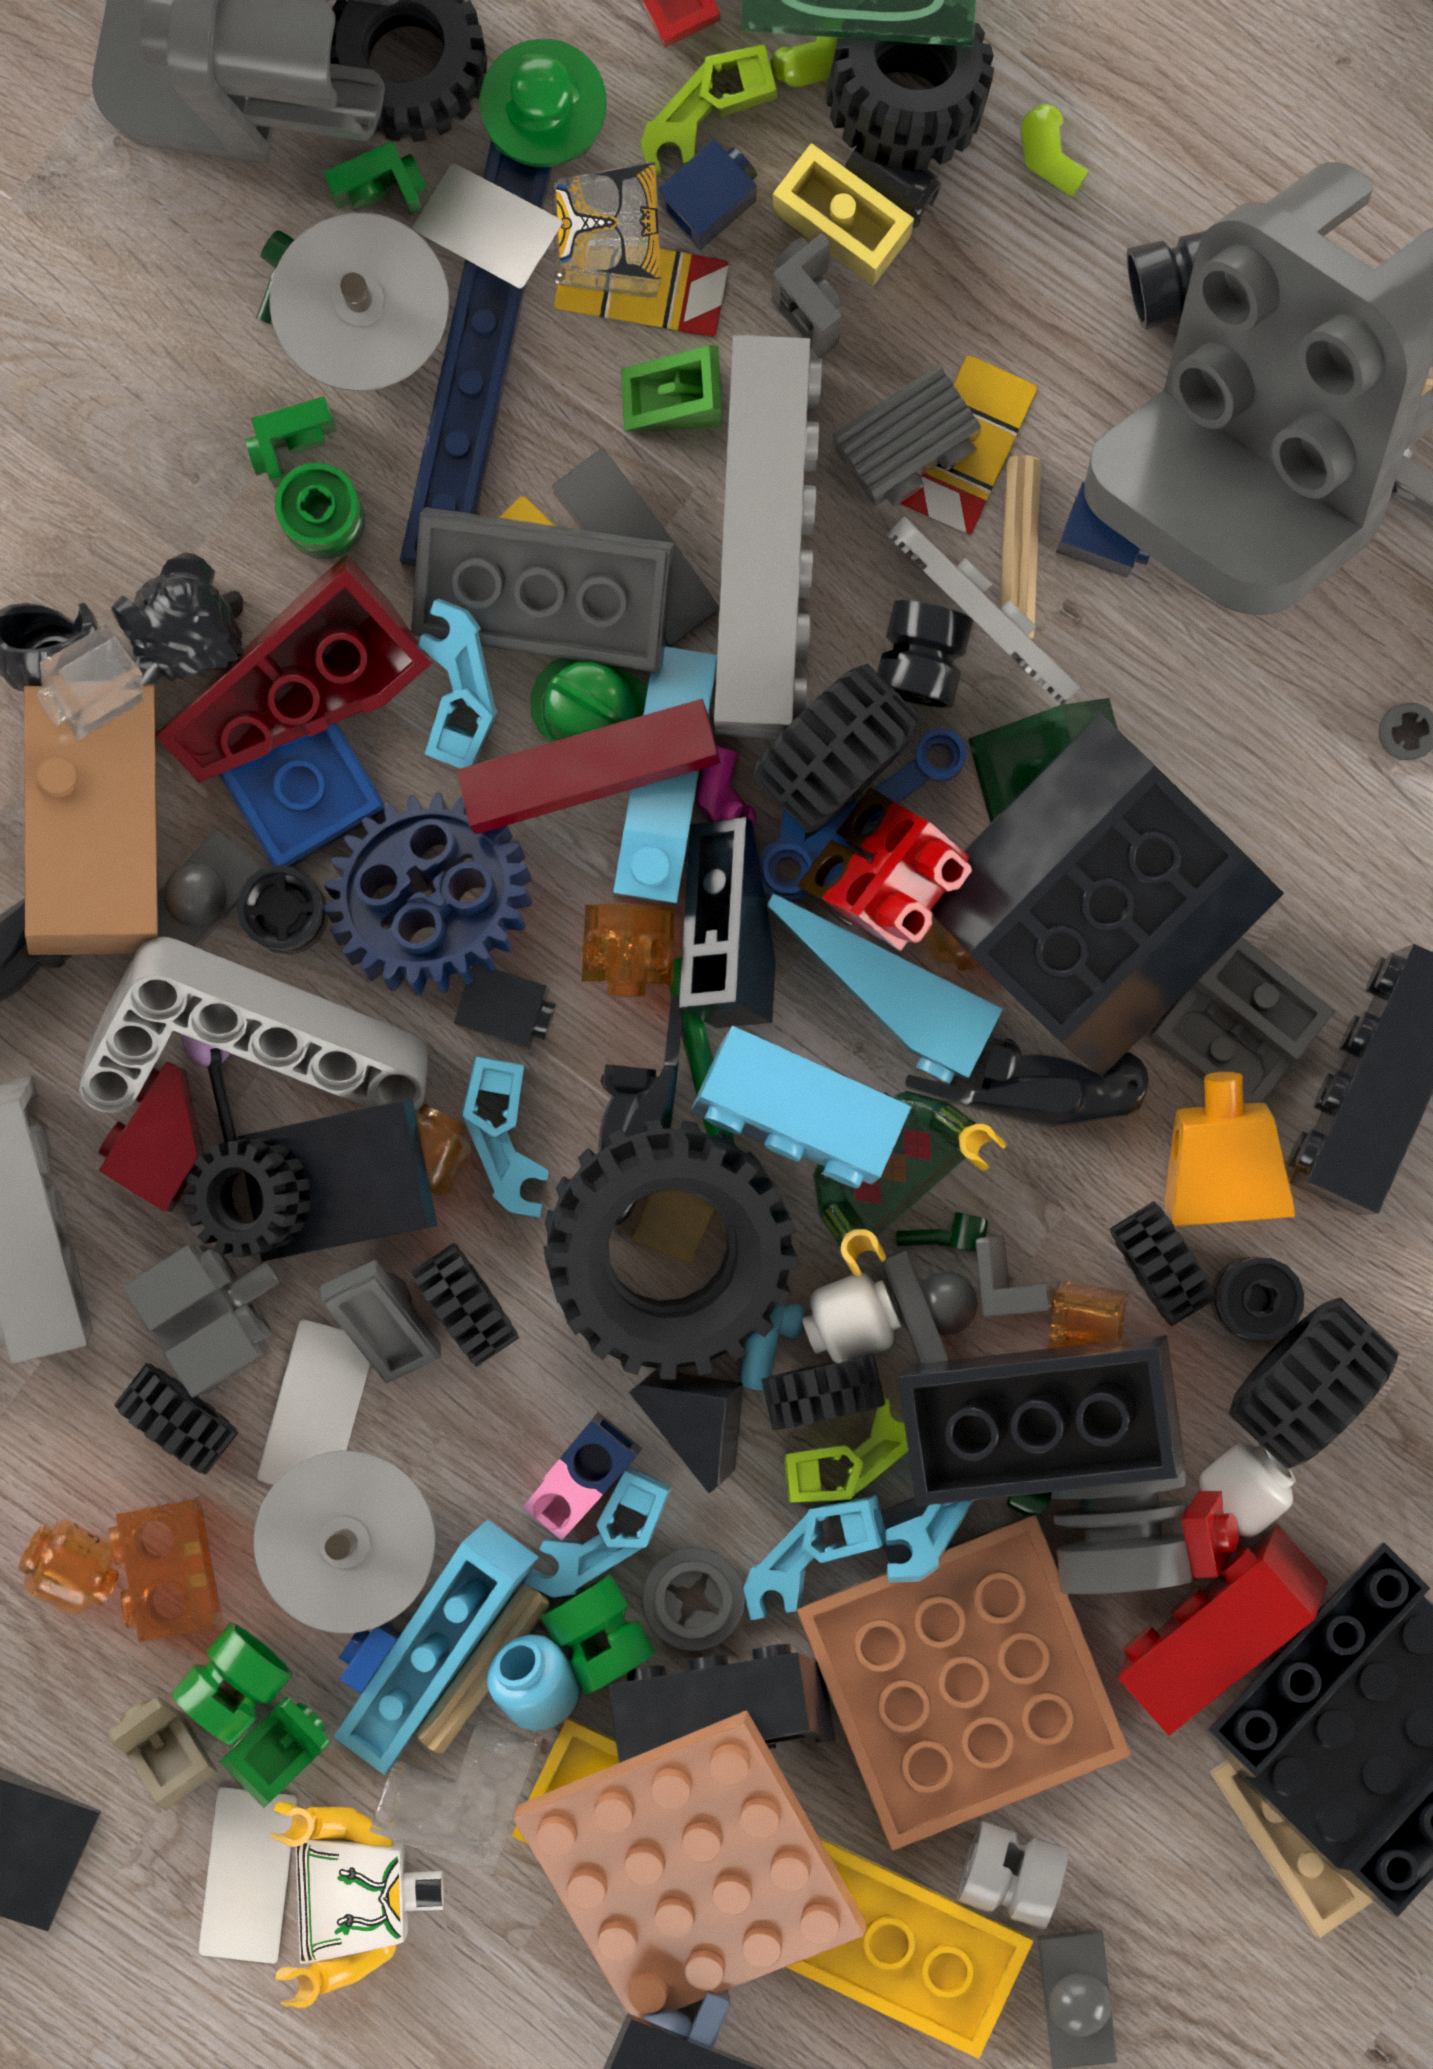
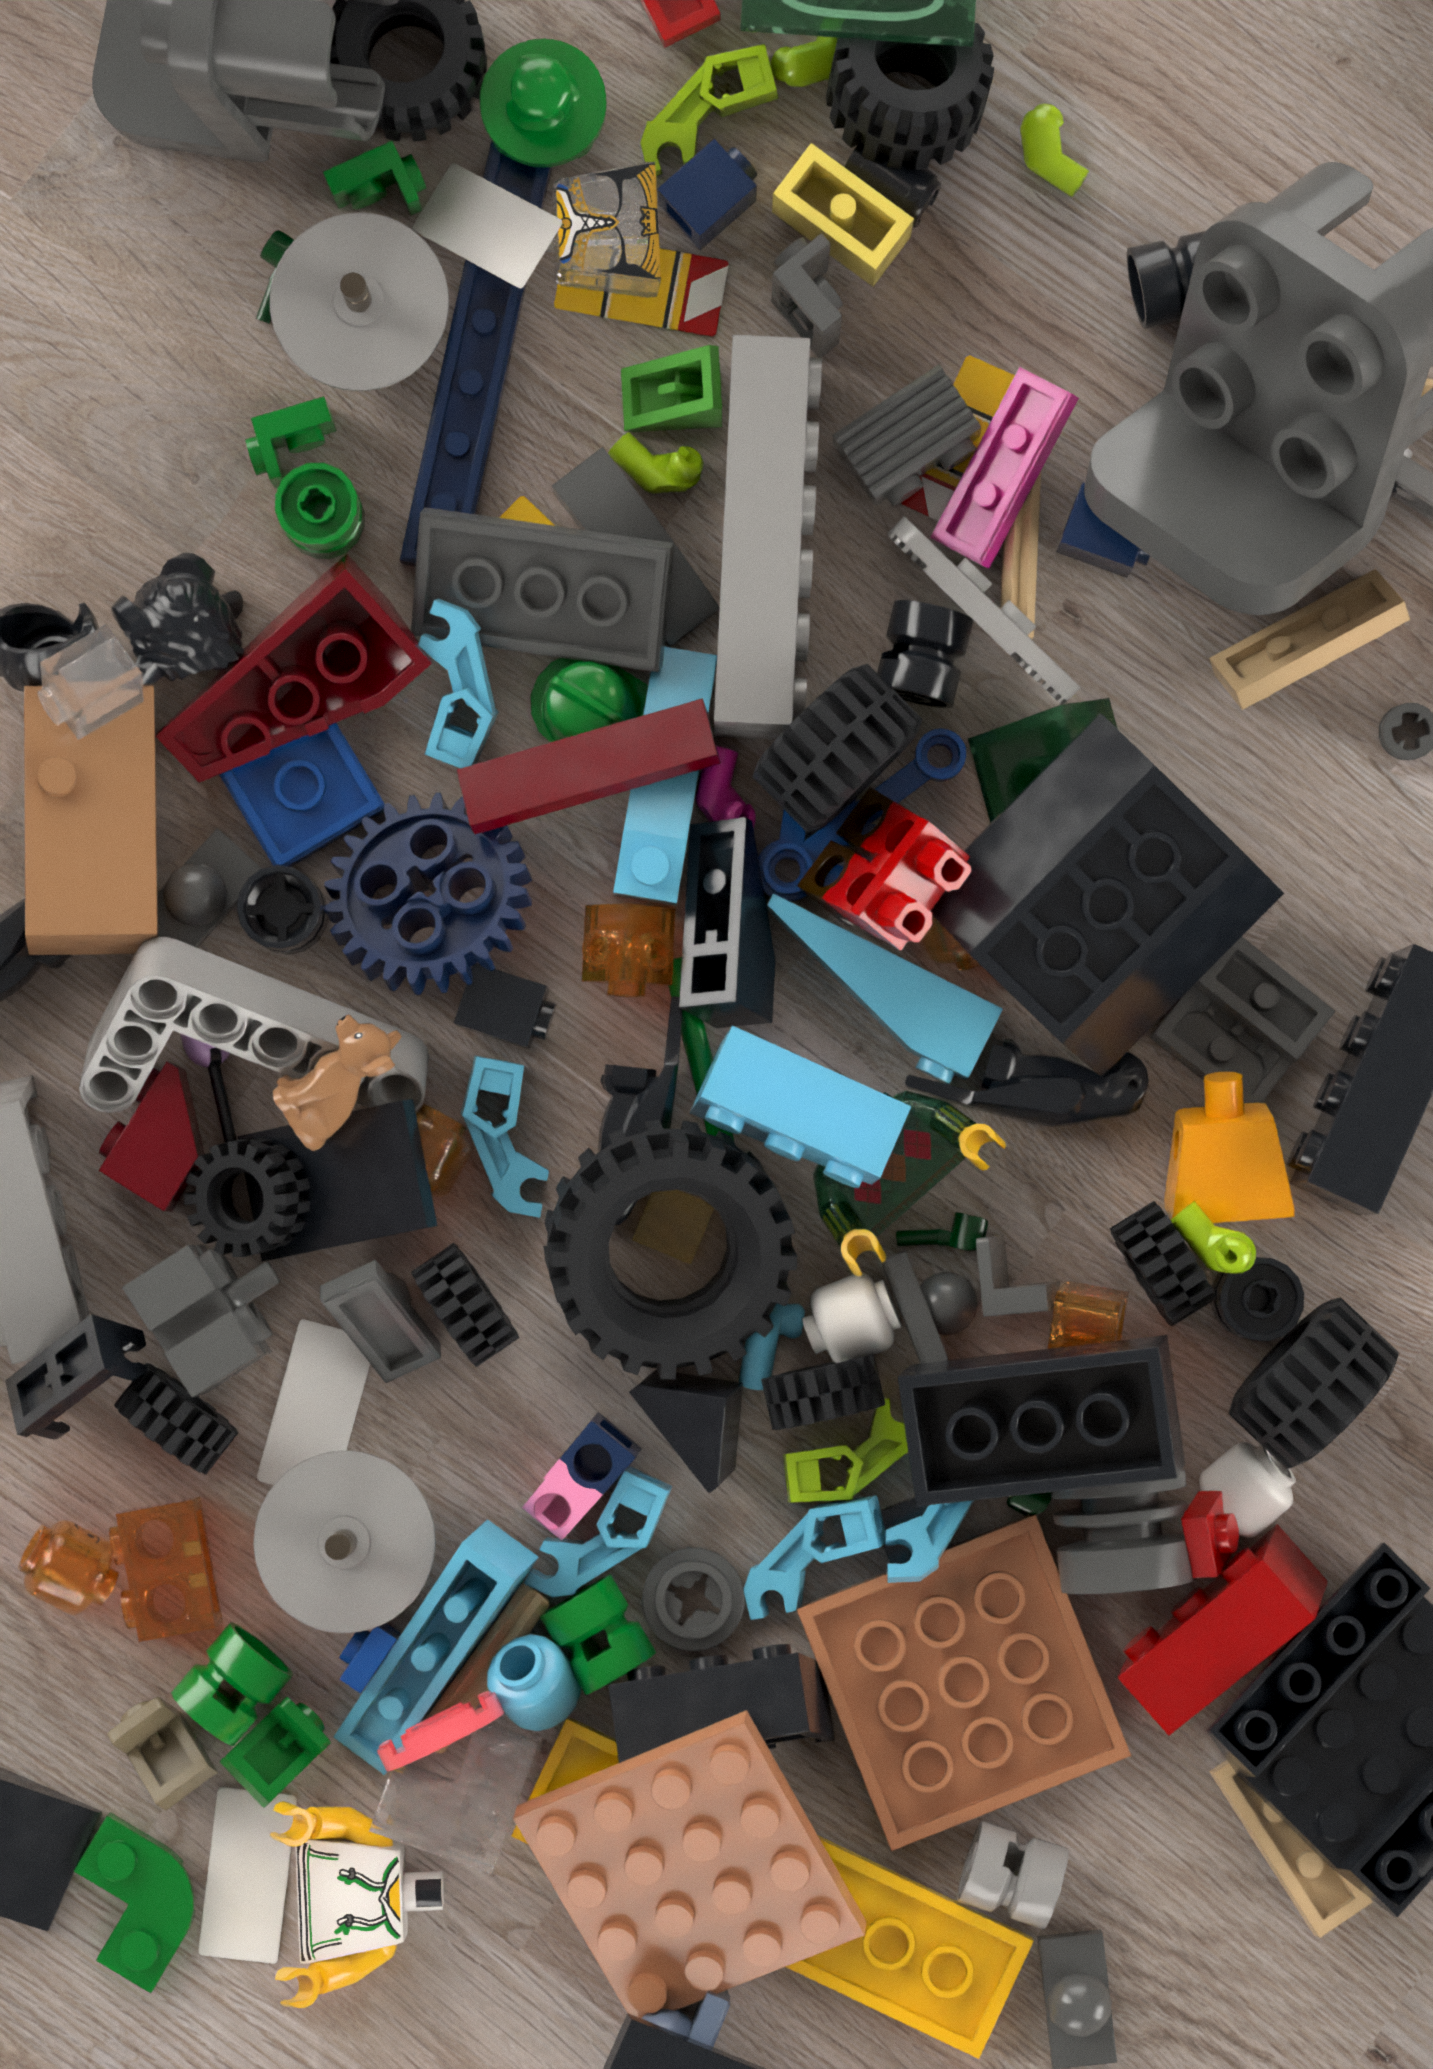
(70, 1372): none -> black hinge
(158, 1896): none -> green plate
(327, 1094): none -> medium nougat animal
(440, 1731): none -> coral tile
(657, 472): none -> lime arm
(1004, 467): none -> tile
(1215, 1246): none -> lime arm
(1309, 639): none -> tan plate

